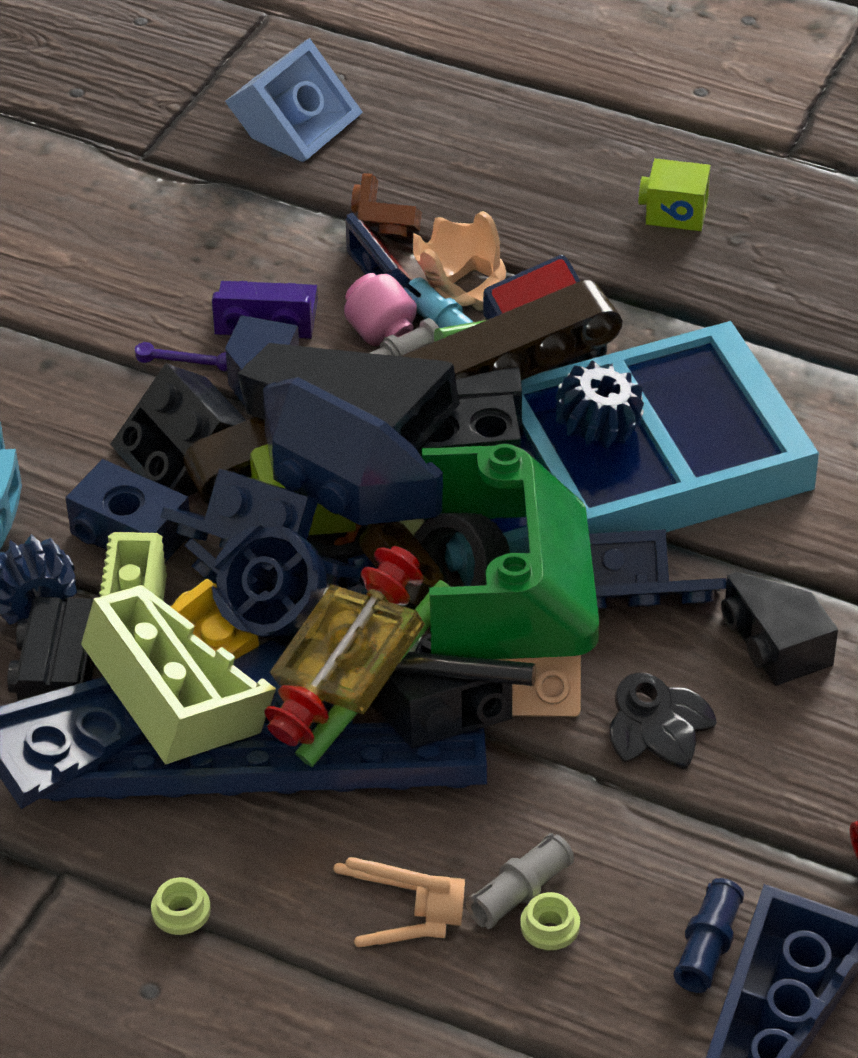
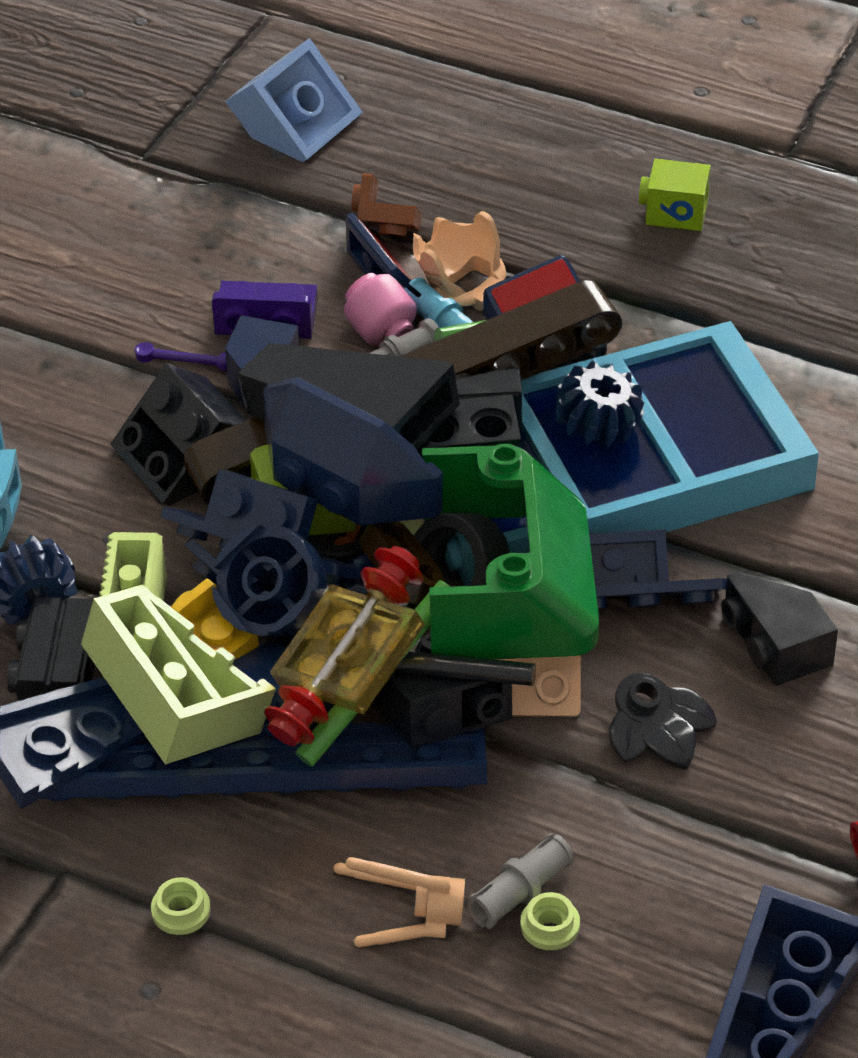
(122, 501): dark blue brick -> none
(709, 935): dark blue pin -> none

